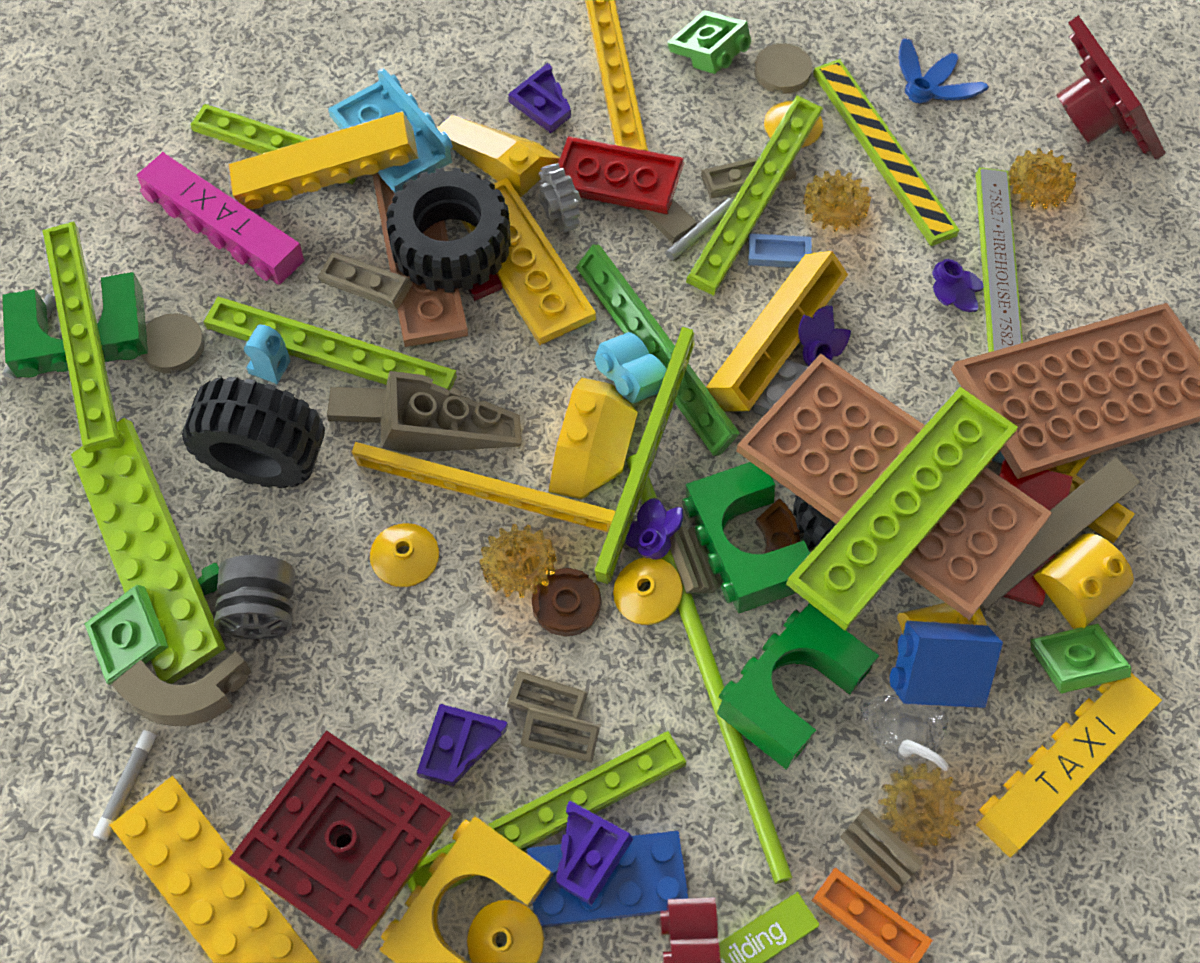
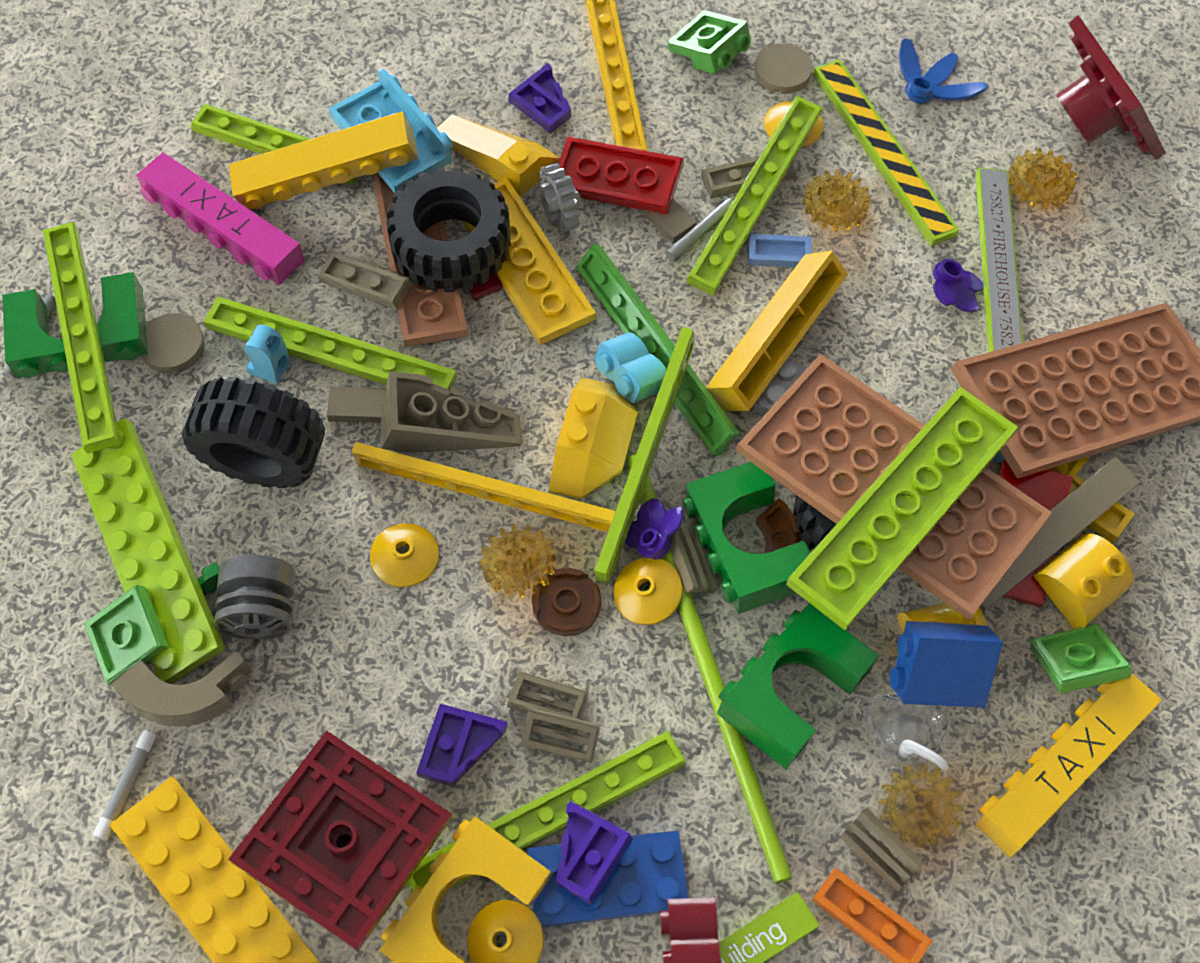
(821, 335): dark purple plate -> none

